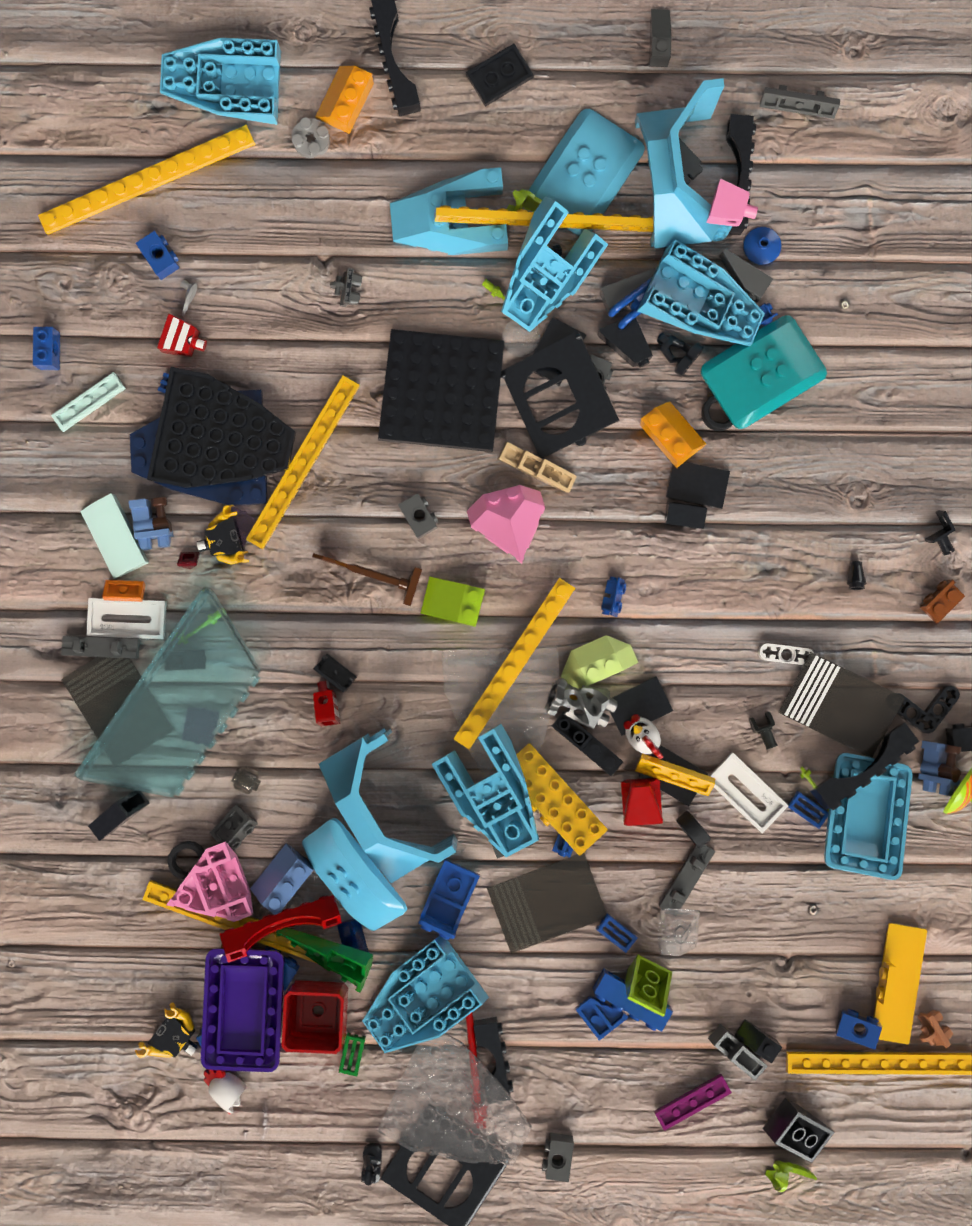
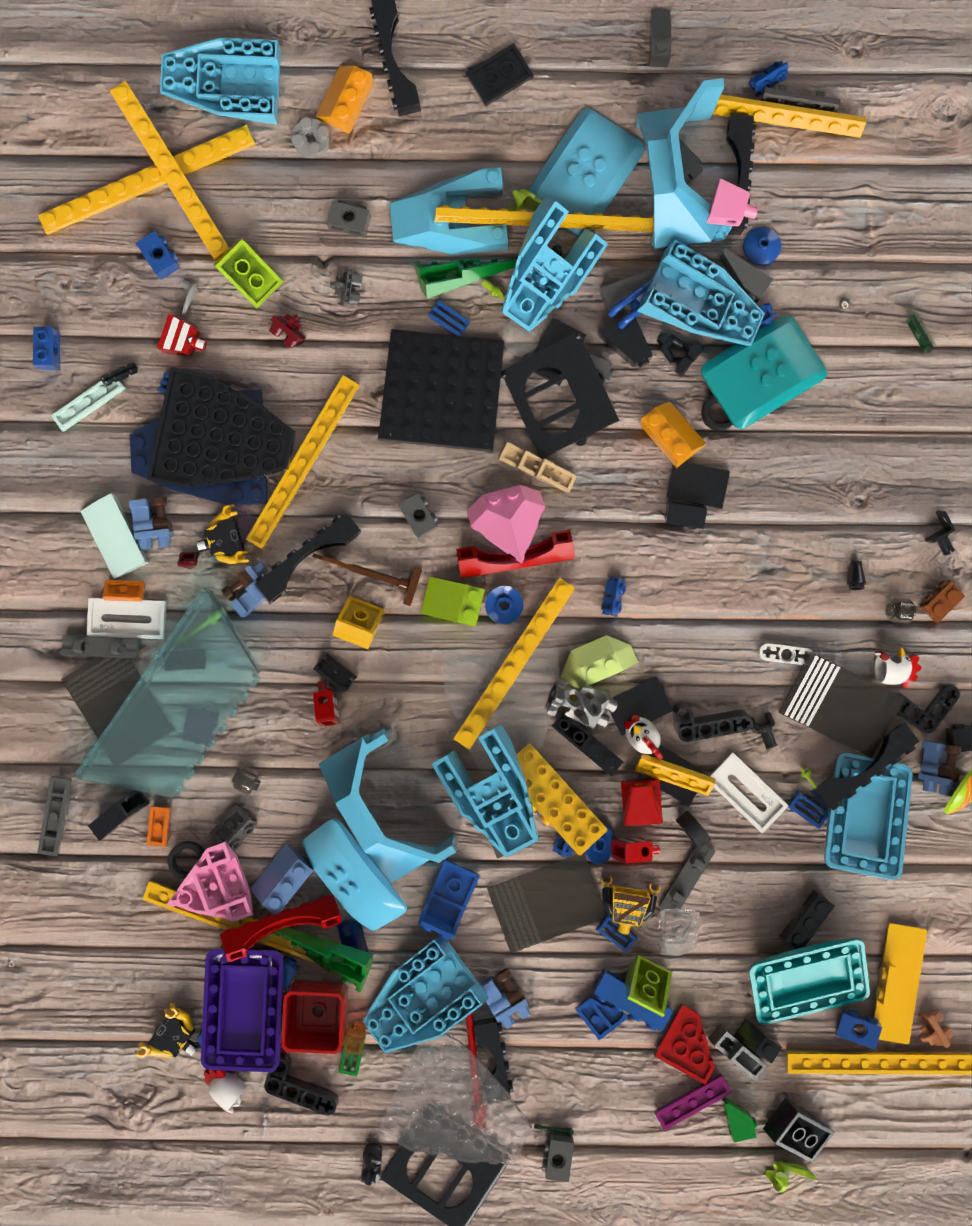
(54, 816): none -> dark grey hinge
(119, 374): none -> black axle
(158, 826): none -> orange plate
(169, 169): none -> yellow plate
(248, 272): none -> lime slope
(252, 598): none -> medium blue hips
(287, 325): none -> dark red hips
(303, 1088): none -> black beam
(337, 534): none -> black arch
(355, 1038): none -> clear orange bracket
(357, 226): none -> dark grey brick
(358, 622): none -> yellow slope
(436, 310): none -> blue tile
(444, 277): none -> green wedge
(504, 594): none -> blue dish
(505, 1003): none -> medium blue hips
(551, 550): none -> red arch
(569, 1132): none -> dark green hinge
(601, 850): none -> blue dish
(628, 905): none -> torso
(633, 850): none -> red torso
(686, 1045): none -> red plate
(713, 722): none -> black beam
(739, 1121): none -> green slope
(775, 73): none -> blue hinge
(791, 116): none -> yellow plate
(802, 930): none -> black arch
(809, 980): none -> teal wedge
(896, 668): none -> white piece
(900, 610): none -> clear smoke head
(920, 332): none -> clear green slope

